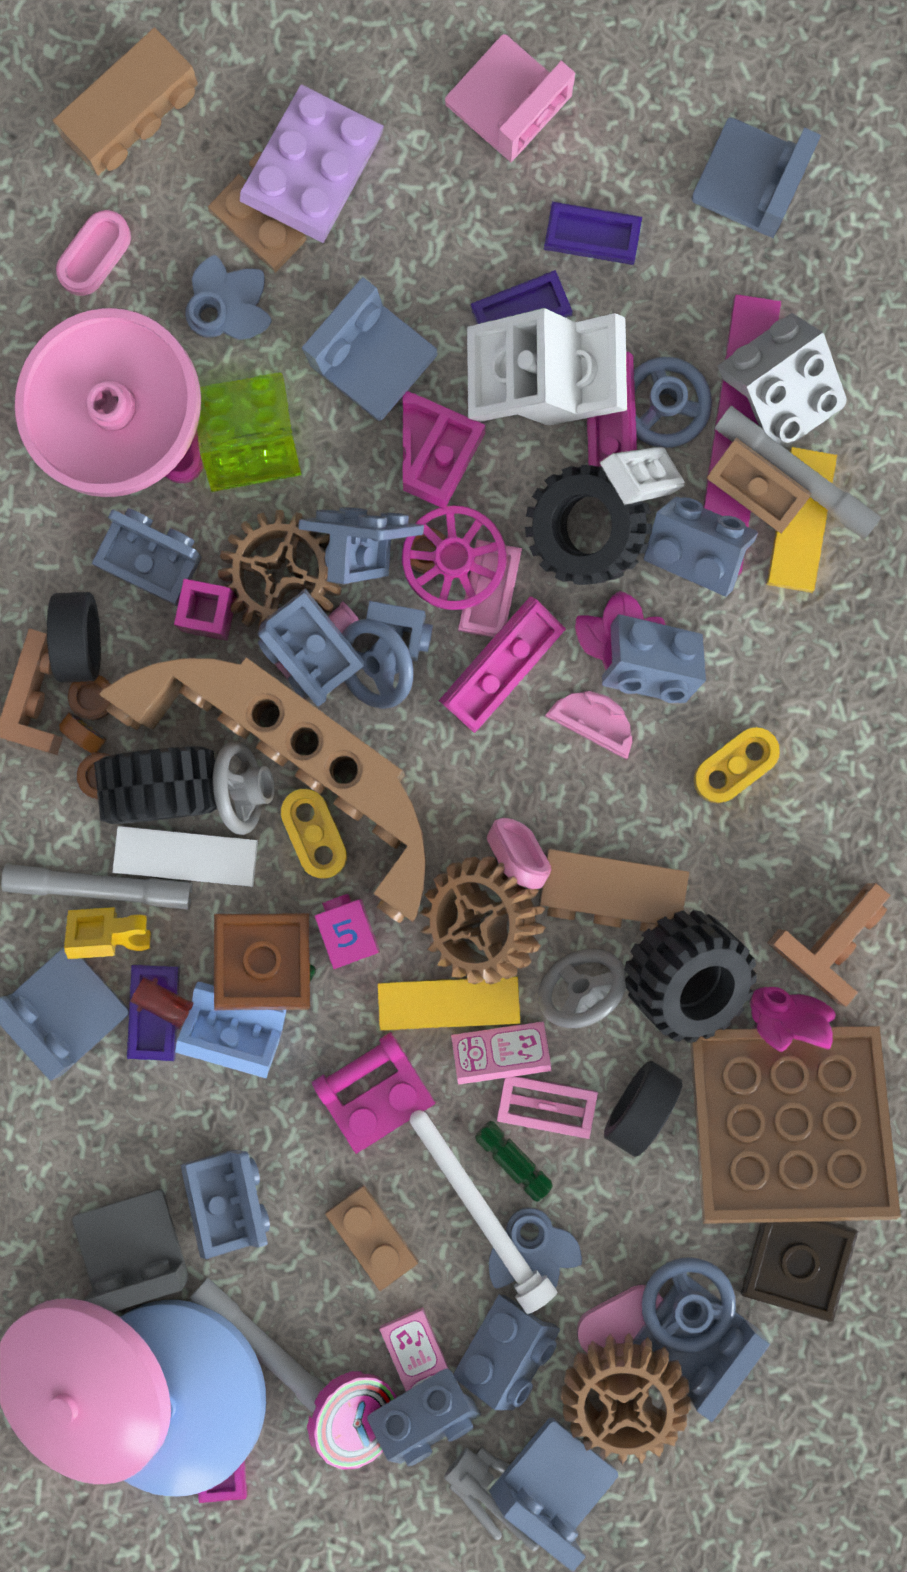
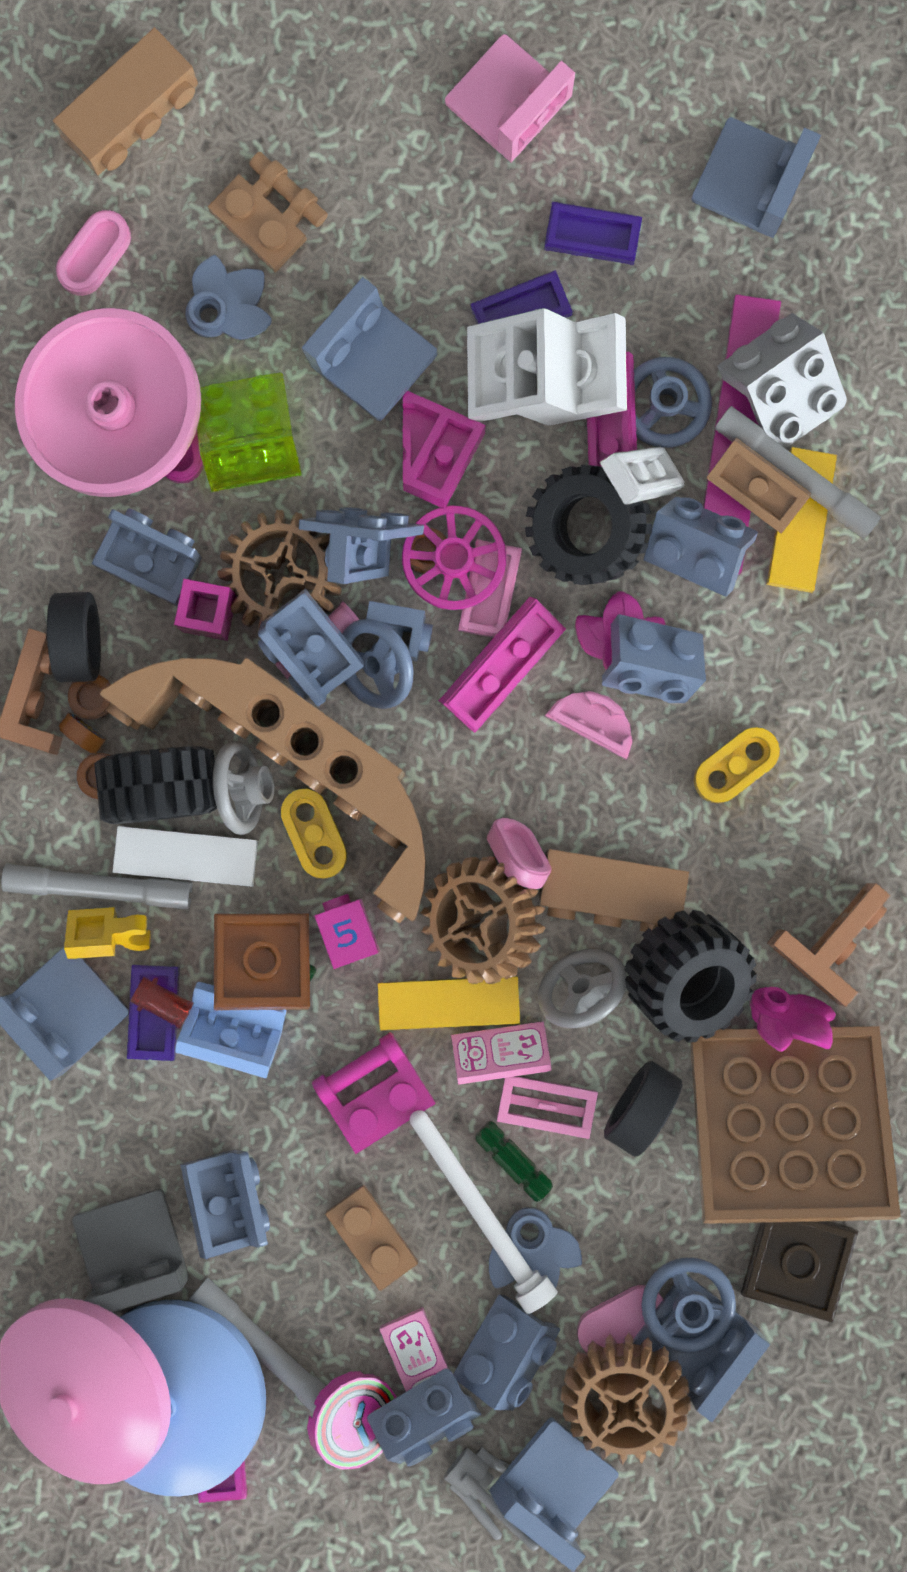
(311, 163): lavender plate -> none

